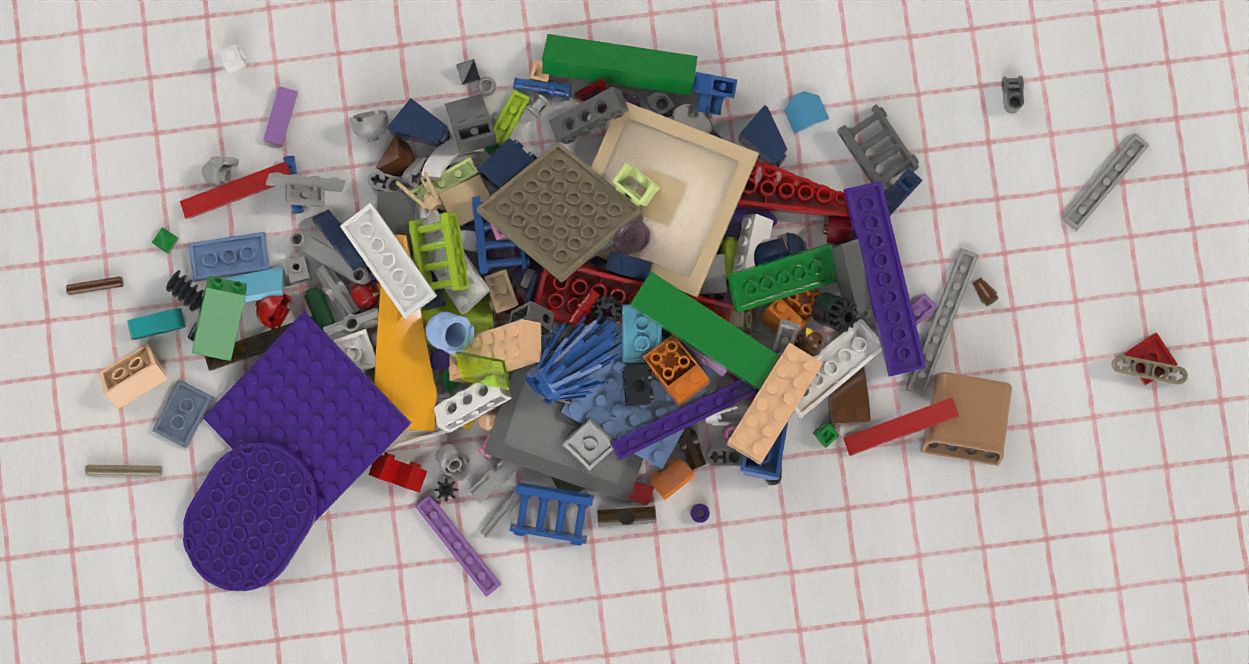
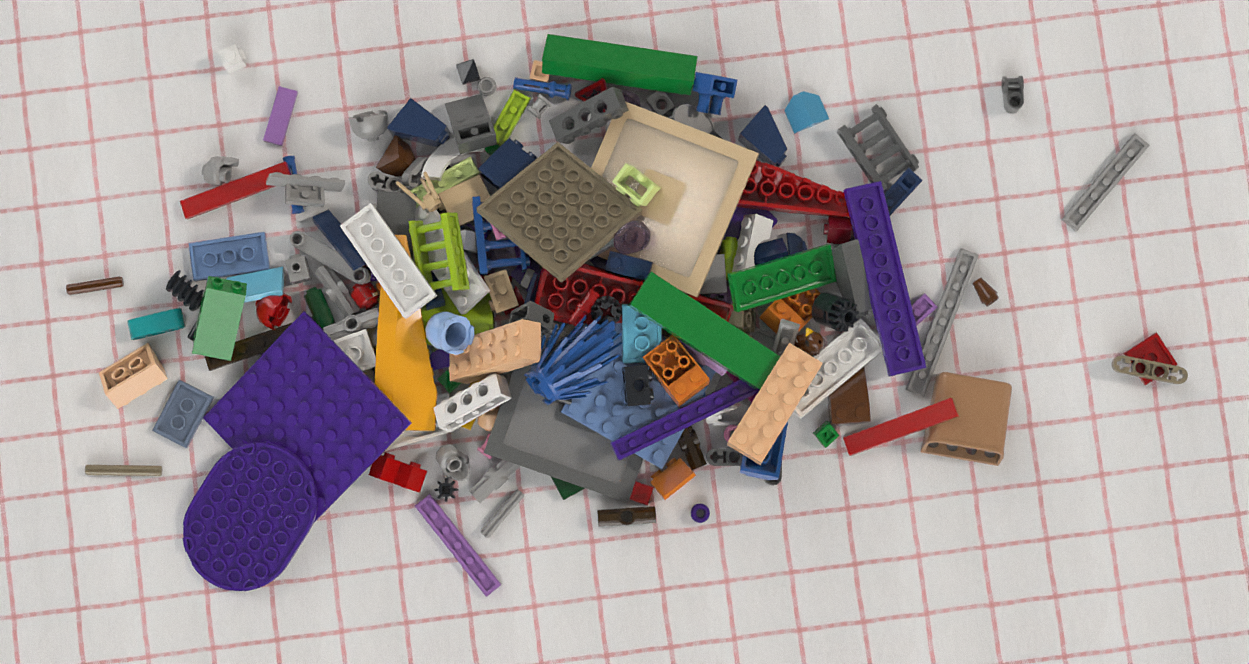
(165, 240): green tile -> none
(483, 370): clear neon green piece -> none
(564, 498): blue fence -> none
(589, 443): light grey tile -> none

